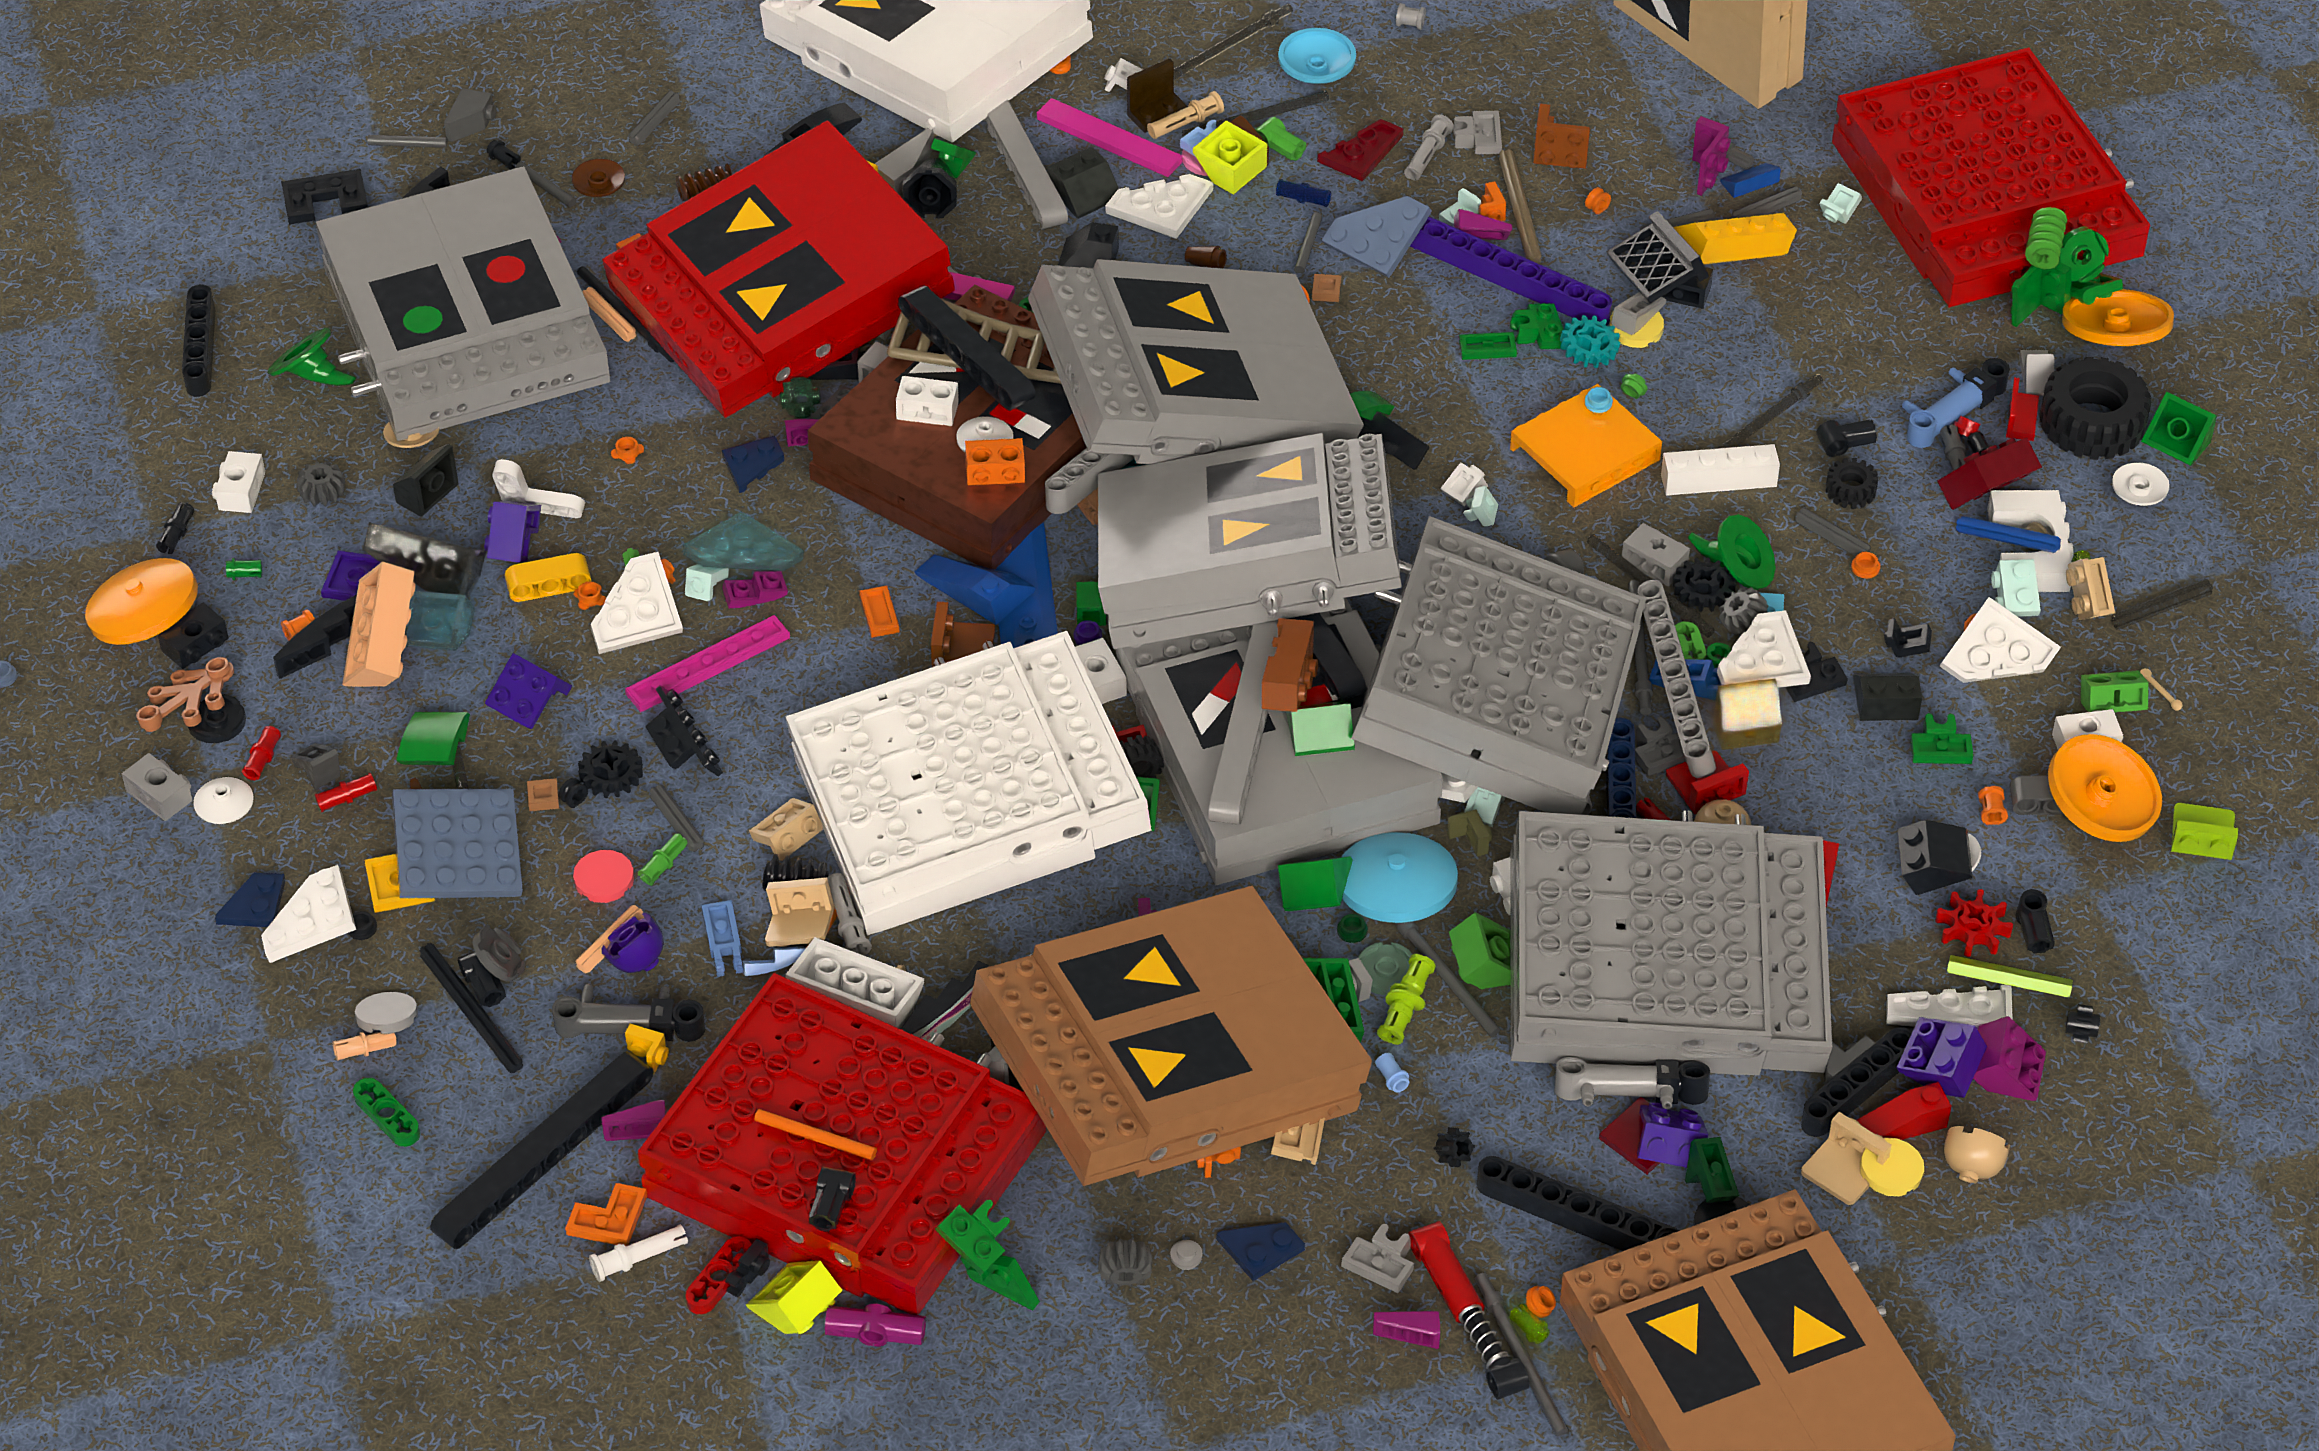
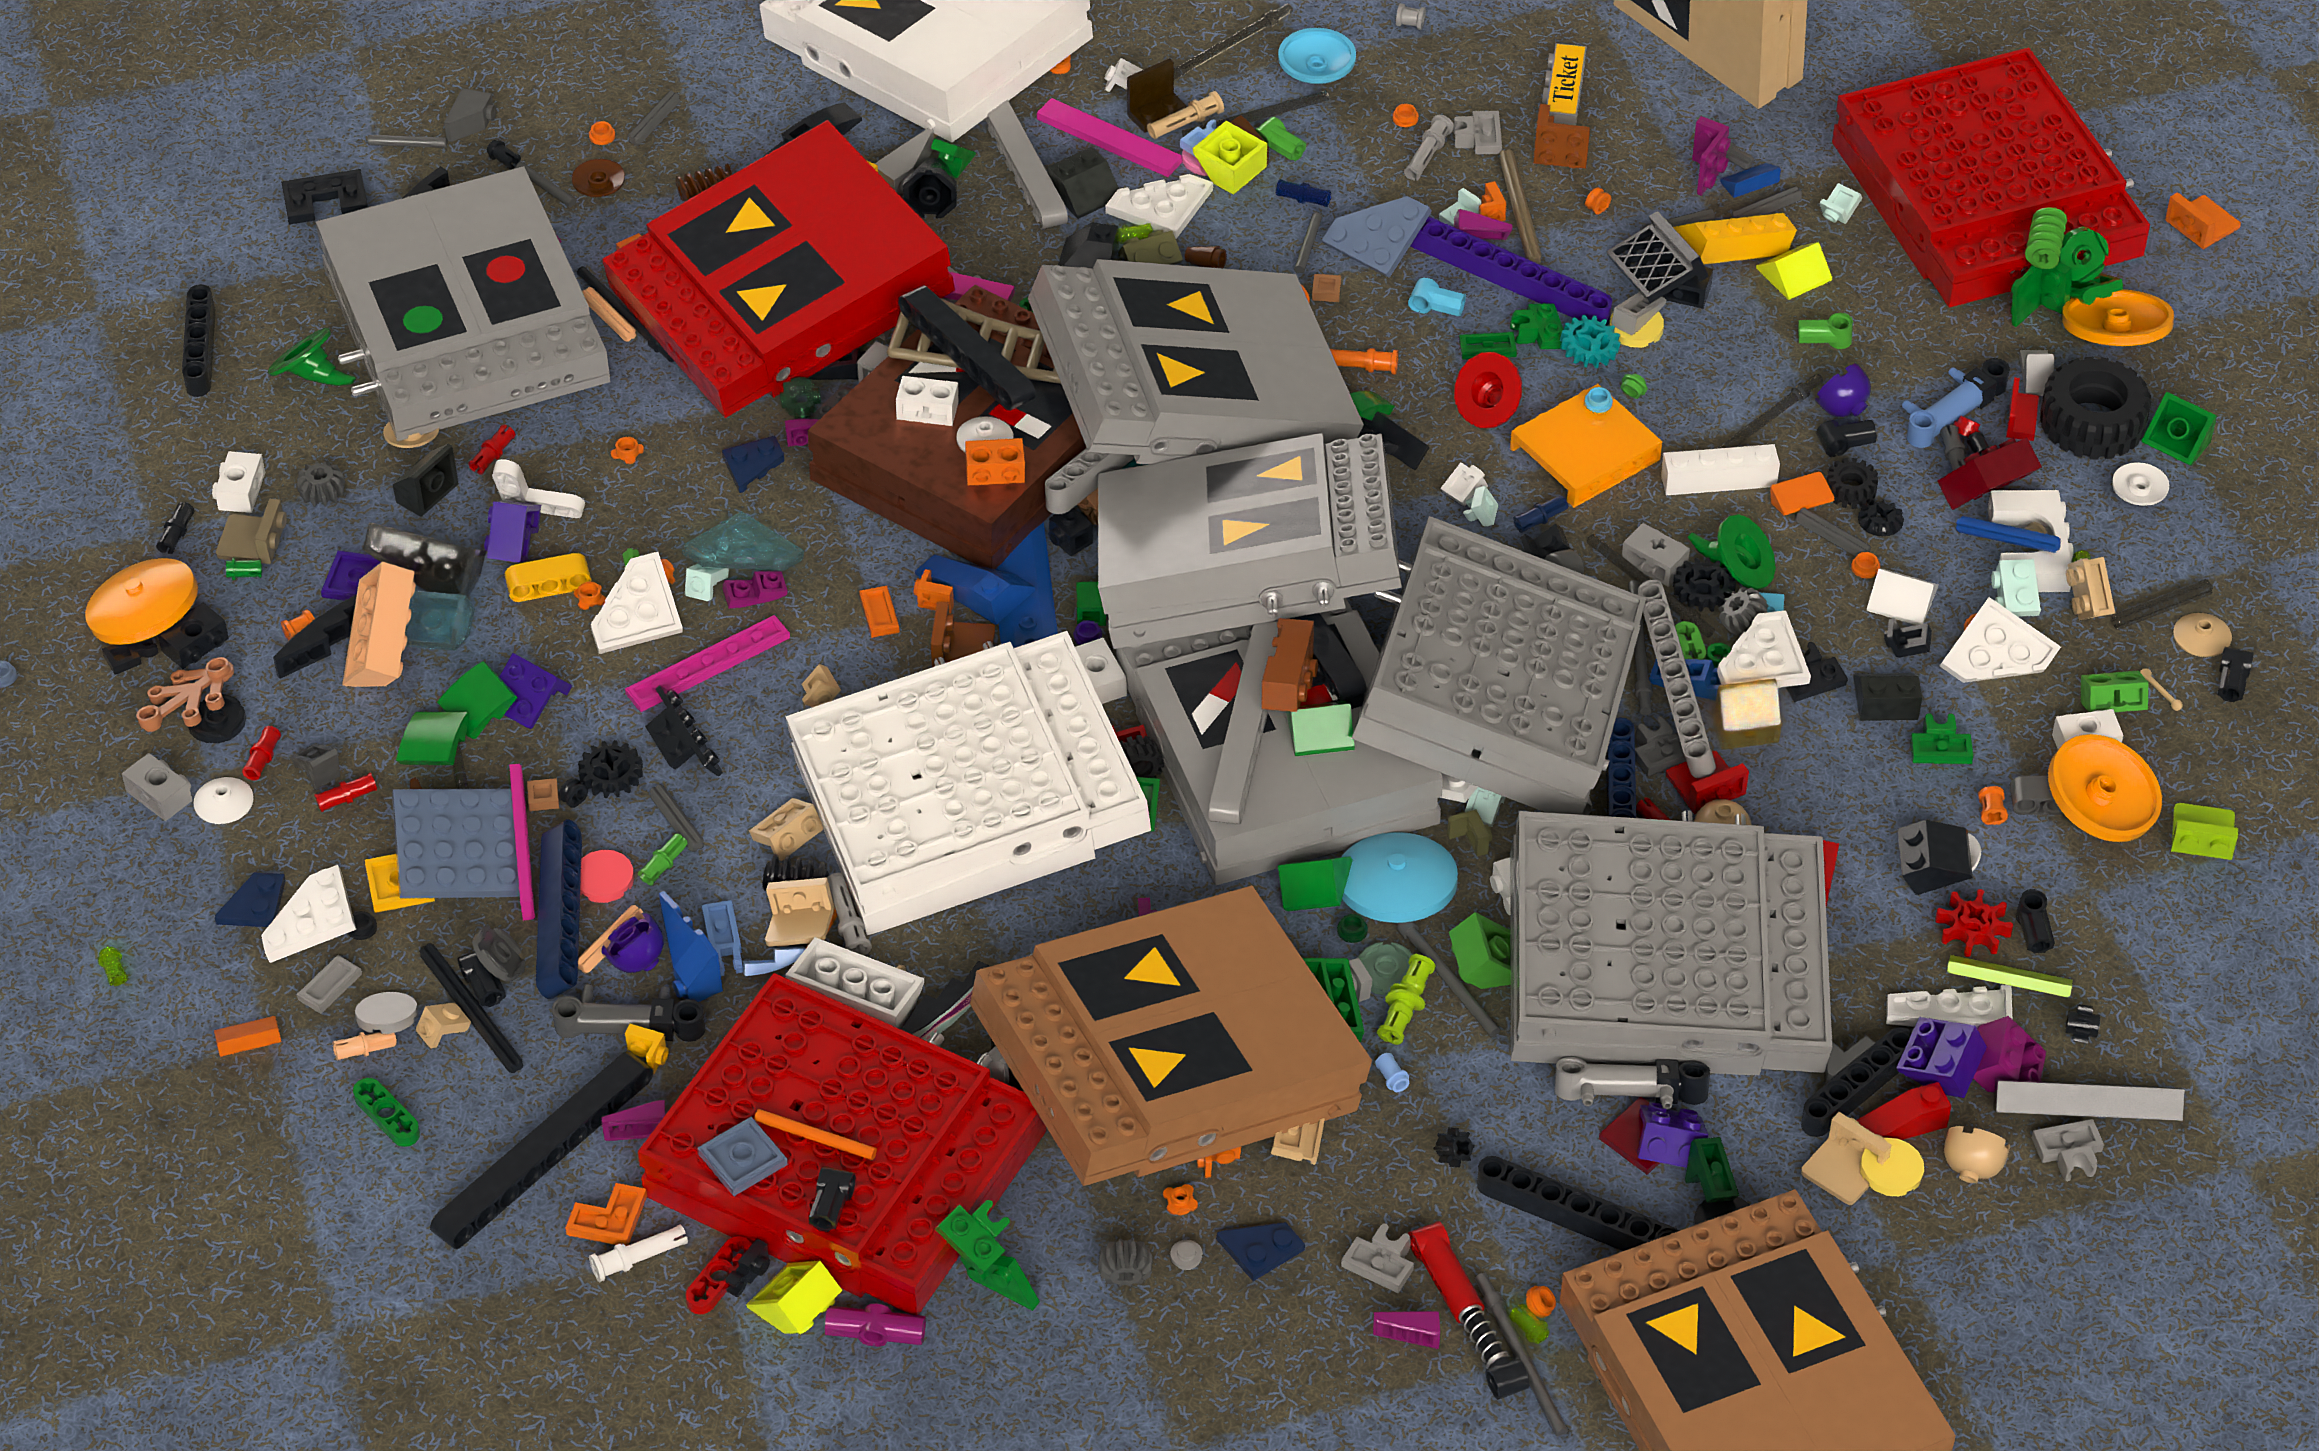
(110, 960): none -> clear neon green pin
(127, 656): none -> black plate
(247, 1036): none -> orange slope
(253, 536): none -> dark tan bracket
(329, 984): none -> light grey tile
(441, 1020): none -> tan bracket
(479, 694): none -> green slope
(492, 449): none -> red pin
(522, 842): none -> dark pink tile
(559, 909): none -> dark blue beam
(601, 133): none -> orange plate
(691, 955): none -> blue wedge
(742, 1156): none -> sand blue tile
(820, 687): none -> tan bracket
(930, 593): none -> orange bracket
(1071, 531): none -> black brick
(1139, 231): none -> clear neon green pin
(1157, 249): none -> olive bracket
(1180, 1207): none -> orange plate
(1363, 152): dark red wing -> none
(1370, 360): none -> orange pin
(1405, 115): none -> orange plate
(1429, 296): none -> medium azure piece
(1488, 390): none -> red piece
(1540, 513): none -> dark blue axle
(1548, 542): none -> black bracket
(1565, 82): none -> brick
(1797, 270): none -> neon yellow slope
(1801, 493): none -> orange slope
(1835, 331): none -> bright green piece
(1845, 393): none -> dark purple cylinder
(1877, 525): none -> black gear
(1901, 597): none -> white slope
(2070, 1145): none -> light grey plate
(2088, 1099): none -> slope
(2200, 219): none -> orange bracket
(2202, 634): none -> tan dish
(2234, 671): none -> black piece

